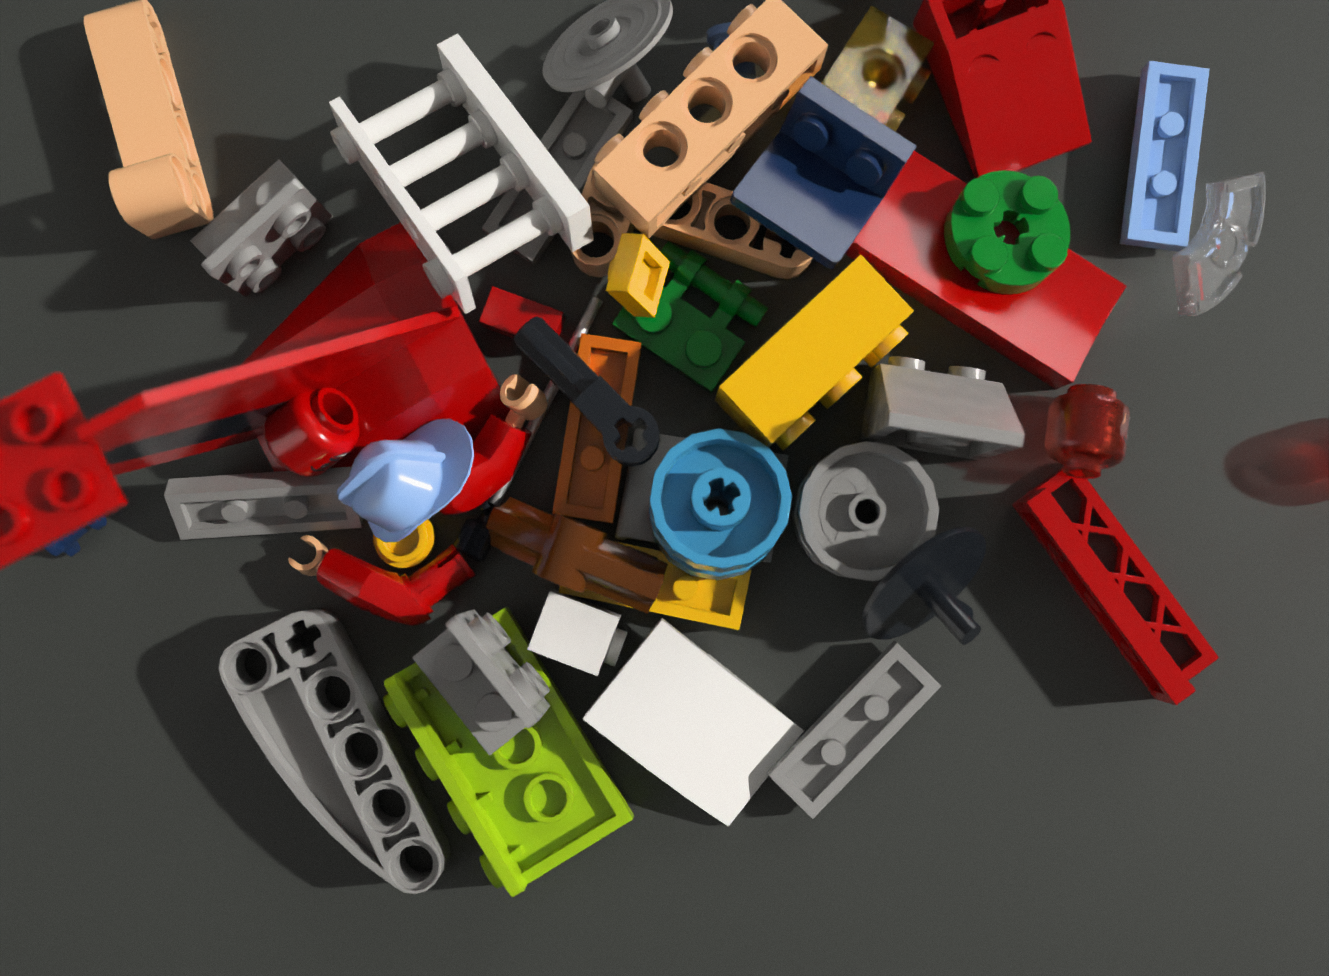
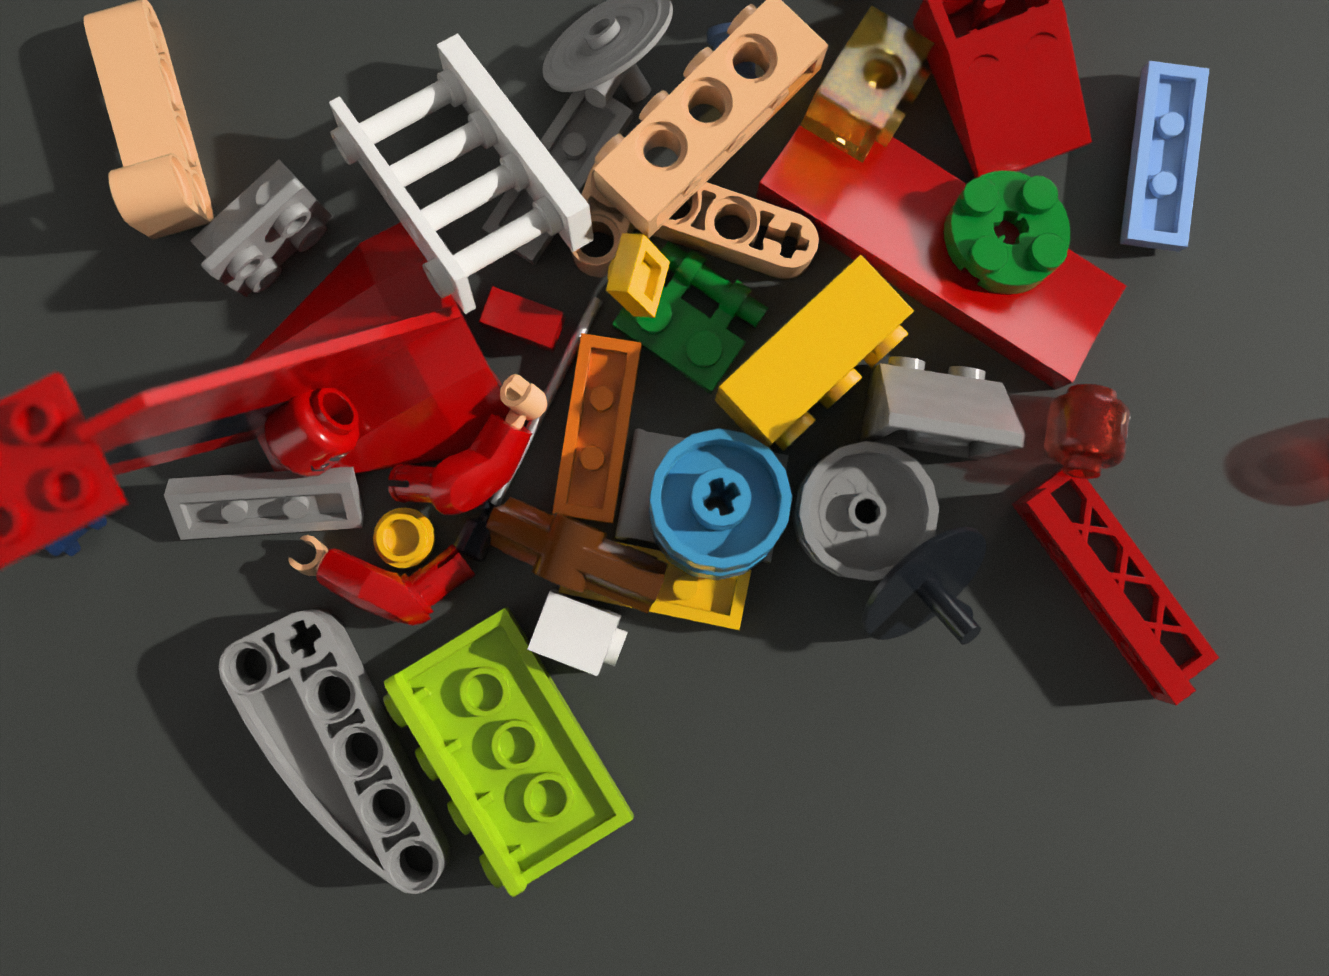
(409, 479): light blue piece -> none
(483, 679): light grey bracket -> none
(588, 391): black connector -> none
(692, 723): white slope -> none
(822, 174): dark blue bracket -> none
(853, 729): light grey plate -> none
(1231, 223): clear tile -> none

